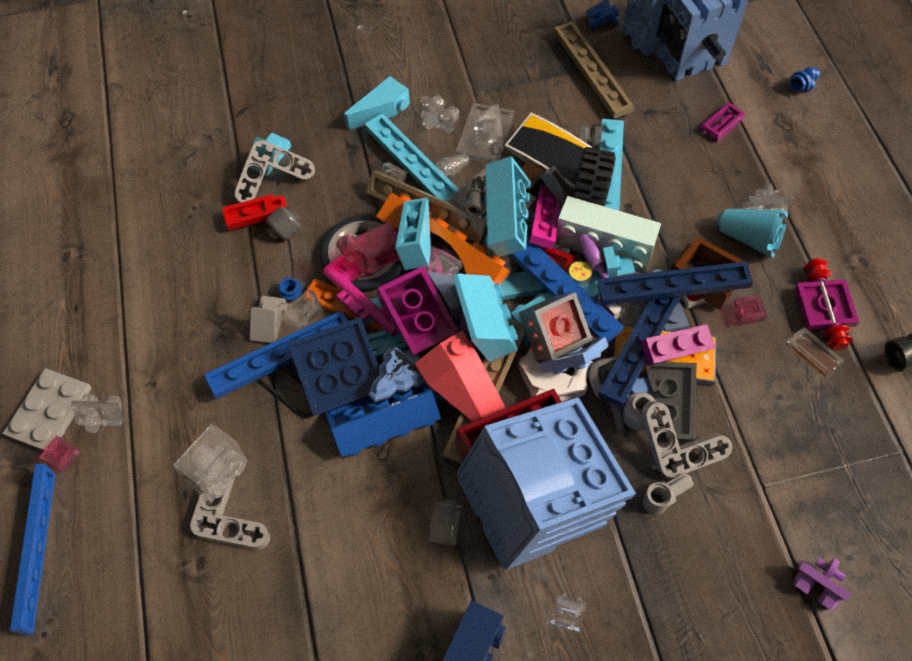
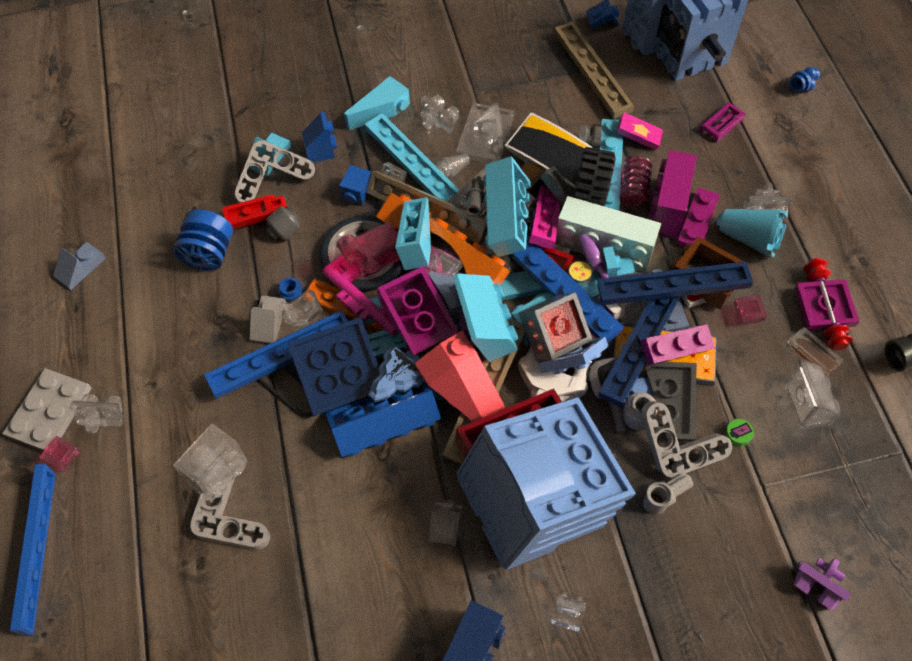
(76, 266): none -> sand blue slope
(203, 240): none -> blue wheel
(317, 139): none -> blue slope
(354, 185): none -> blue brick
(635, 180): none -> clear pink piece
(639, 131): none -> dark pink tile
(673, 192): none -> magenta brick
(698, 216): none -> magenta plate
(739, 432): none -> bright green tile
(812, 396): none -> clear slope

